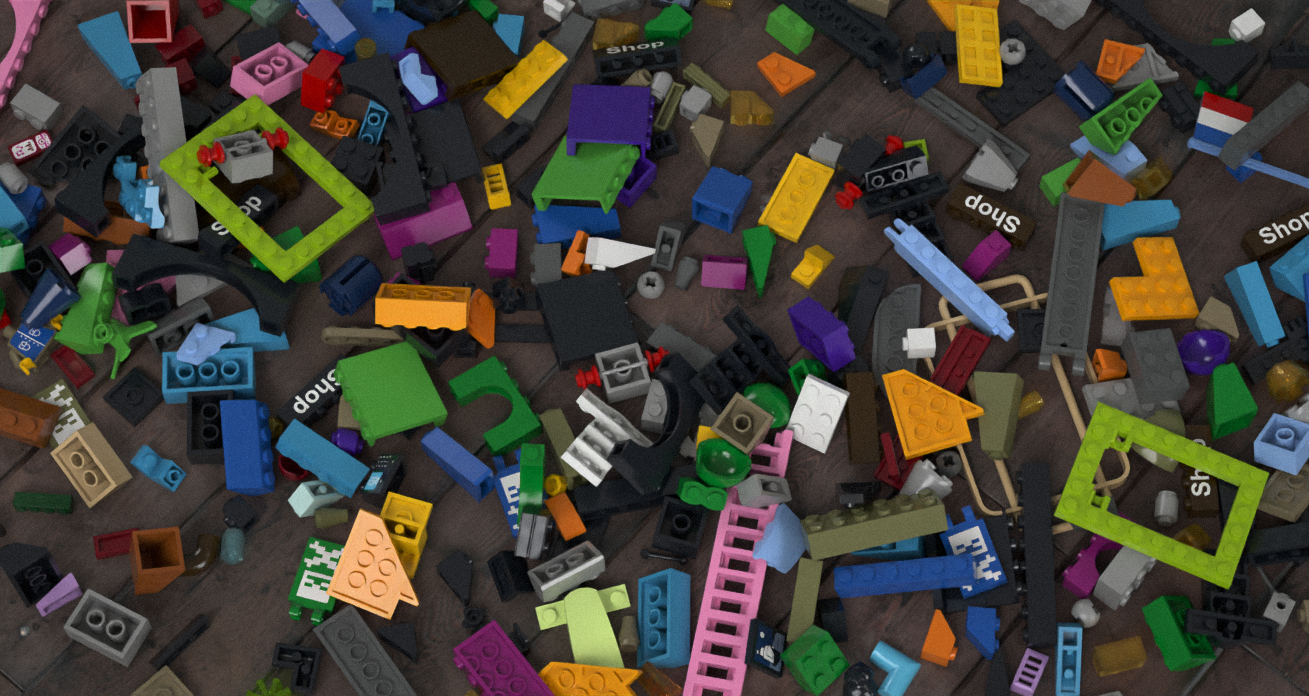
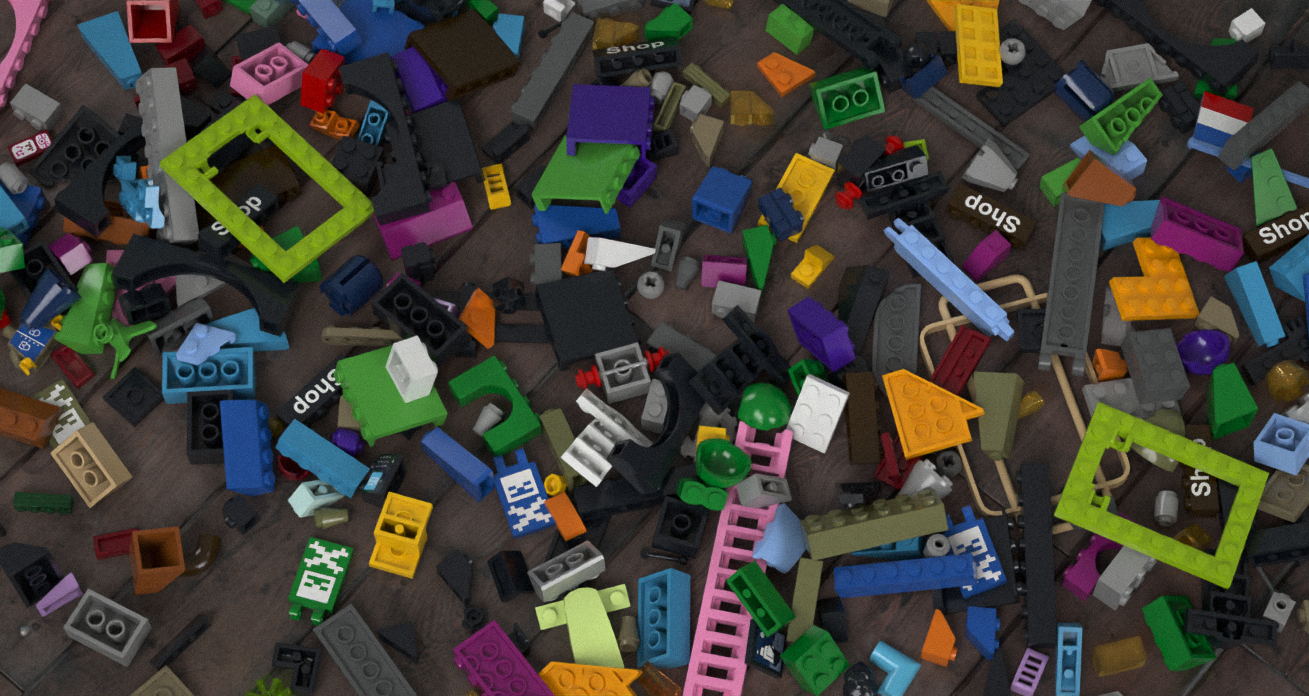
(157, 469): dark azure slope -> none
(232, 546): clear light blue brick -> none
(244, 154): light grey brick -> none
(365, 49): clear yellow brick -> none
(371, 569): light orange wing -> none
(411, 369): none -> white brick
(420, 85): light blue slope -> none
(422, 306): light orange slope -> none
(487, 419): none -> light grey cone
(503, 253): magenta brick -> none
(525, 79): yellow plate -> none
(531, 476): green arch -> none
(532, 532): brick -> none
(729, 295): none -> light grey brick
(743, 424): dark tan slope -> none
(760, 598): none -> green brick
(781, 214): none -> dark blue brick
(847, 97): none -> green slope
(919, 343): white brick -> none
(936, 546): none -> light grey brick
(1086, 613): light grey piece -> none
(1117, 60): orange wing -> none
(1152, 178): clear yellow slope -> none
(1197, 235): none -> magenta slope
(1270, 188): none -> green wing

